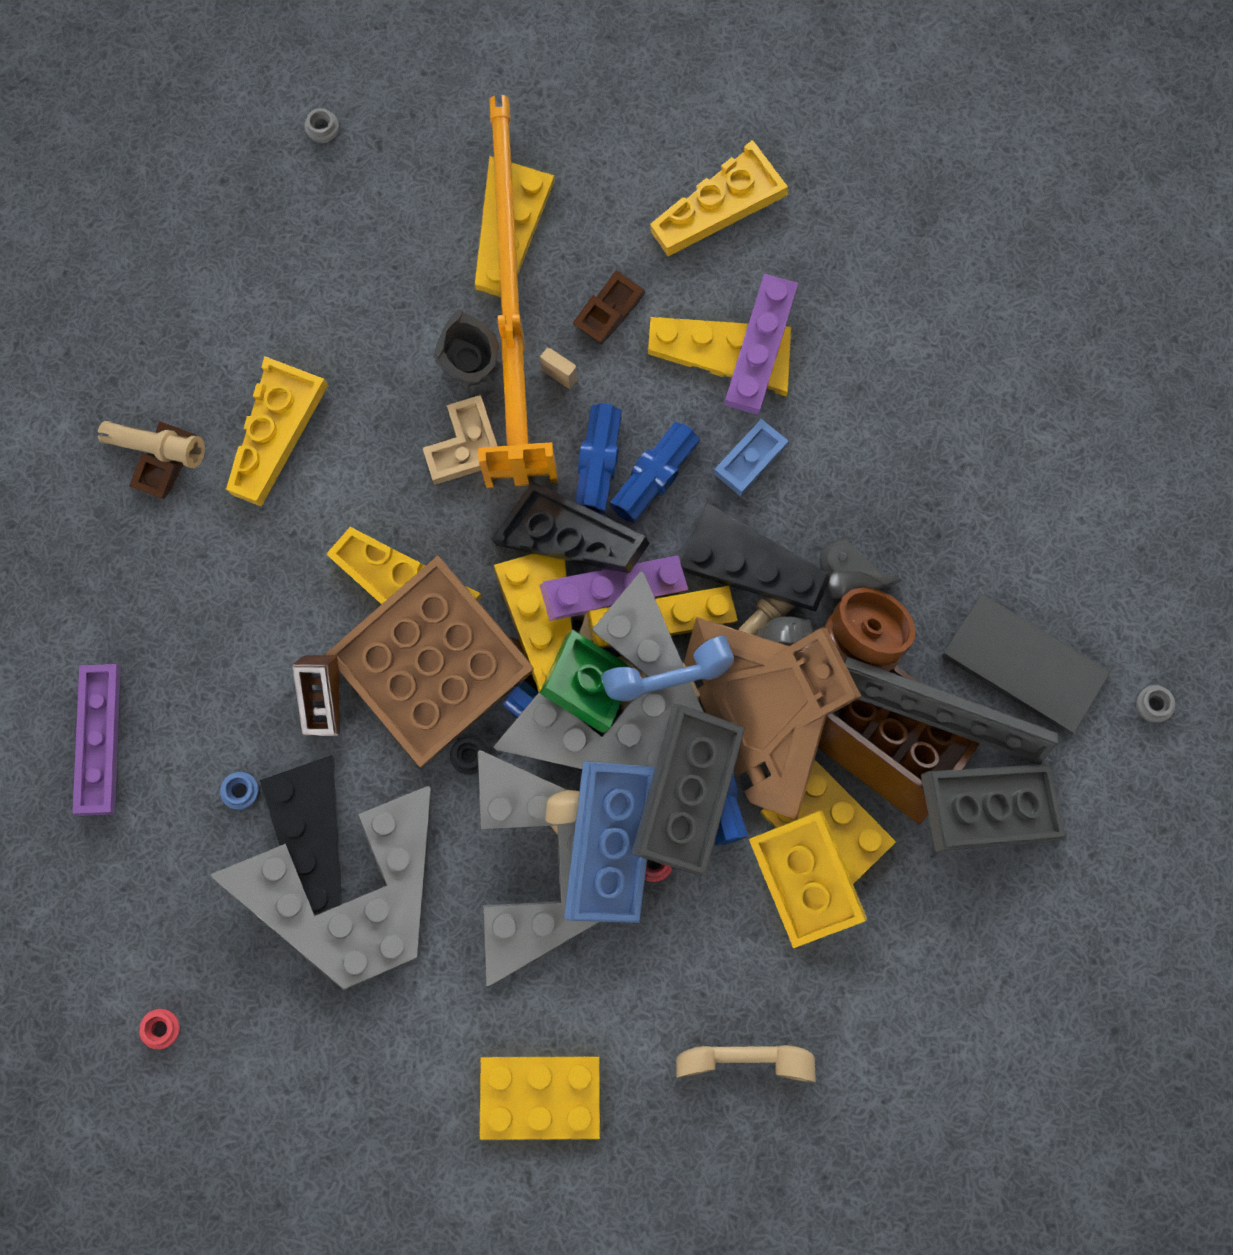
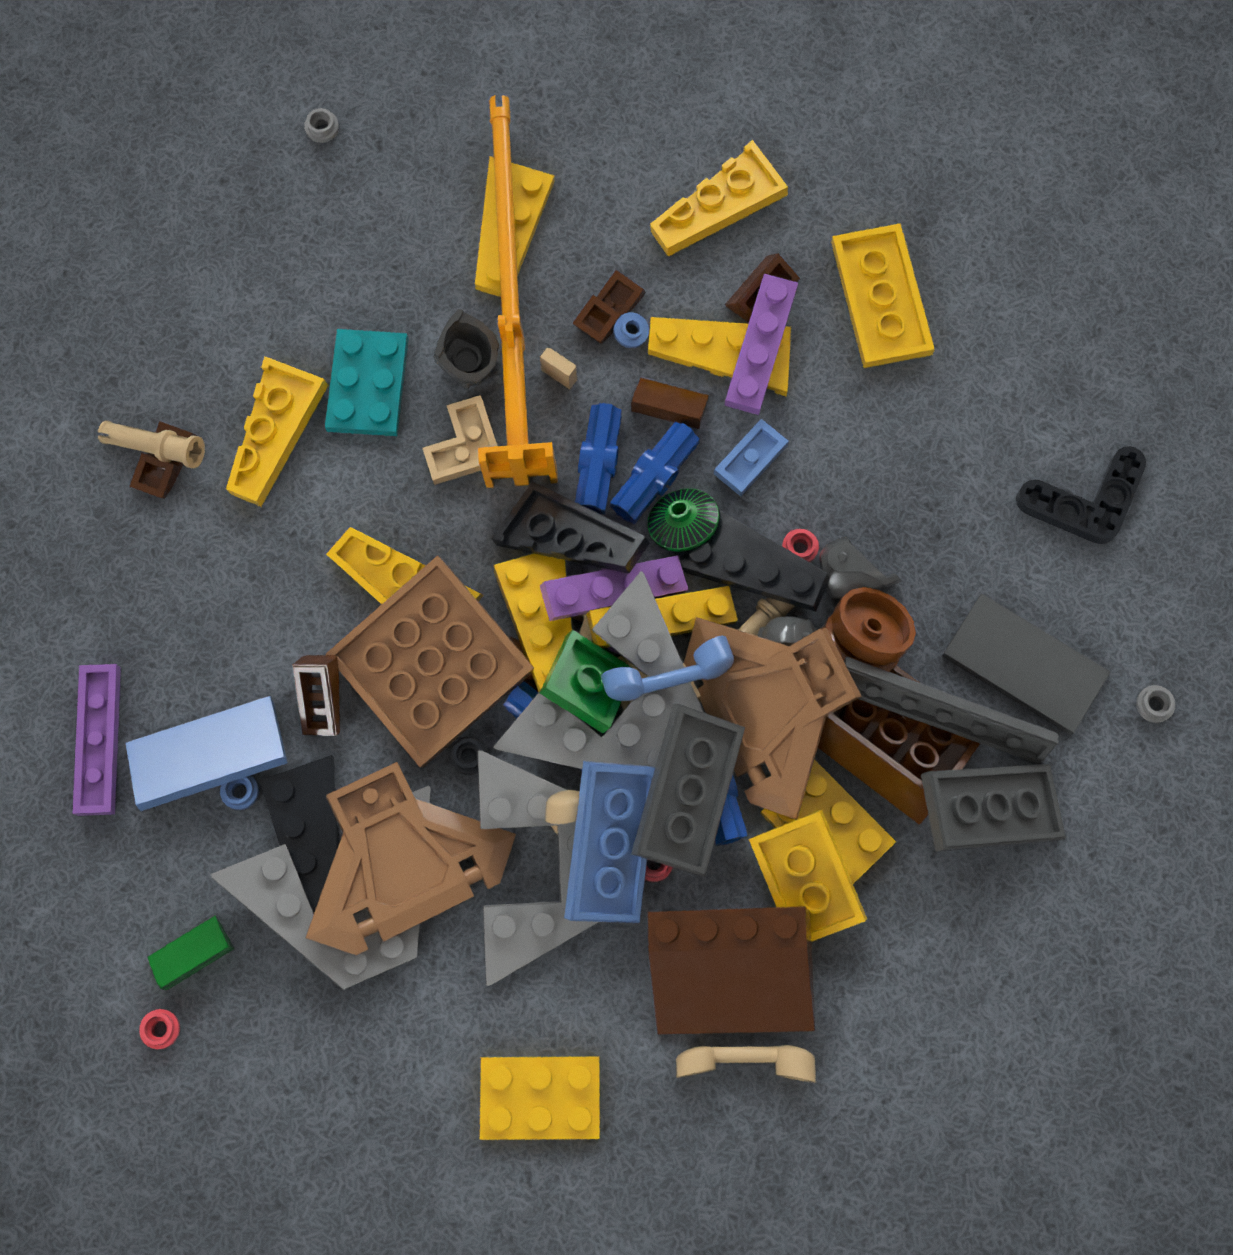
(189, 953): none -> green slope
(205, 753): none -> tile
(366, 382): none -> teal plate
(399, 861): none -> medium nougat plate
(631, 340): none -> medium blue plate
(669, 403): none -> reddish brown slope
(684, 530): none -> dish
(732, 970): none -> reddish brown slope
(744, 298): none -> reddish brown slope
(805, 537): none -> coral plate
(882, 295): none -> yellow plate
(1086, 510): none -> black beam

